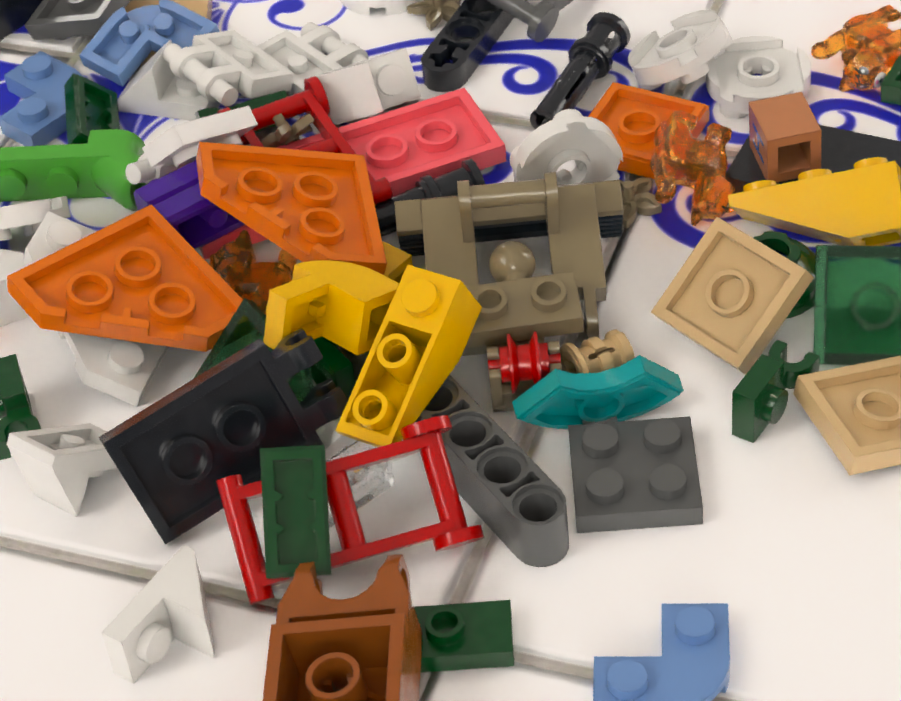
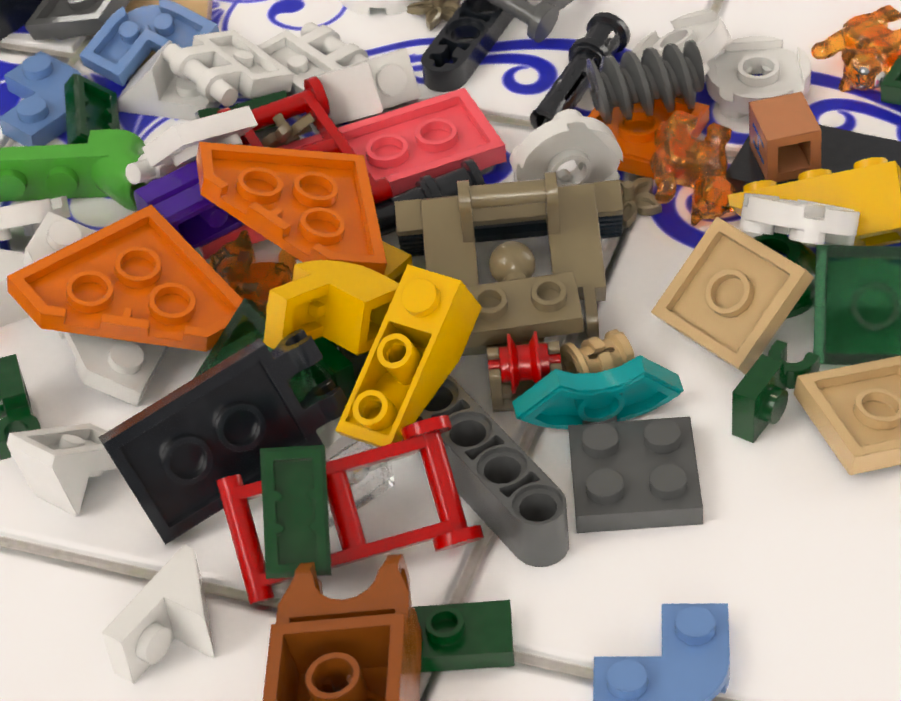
(646, 81): none -> dark grey piece
(799, 219): none -> white plate

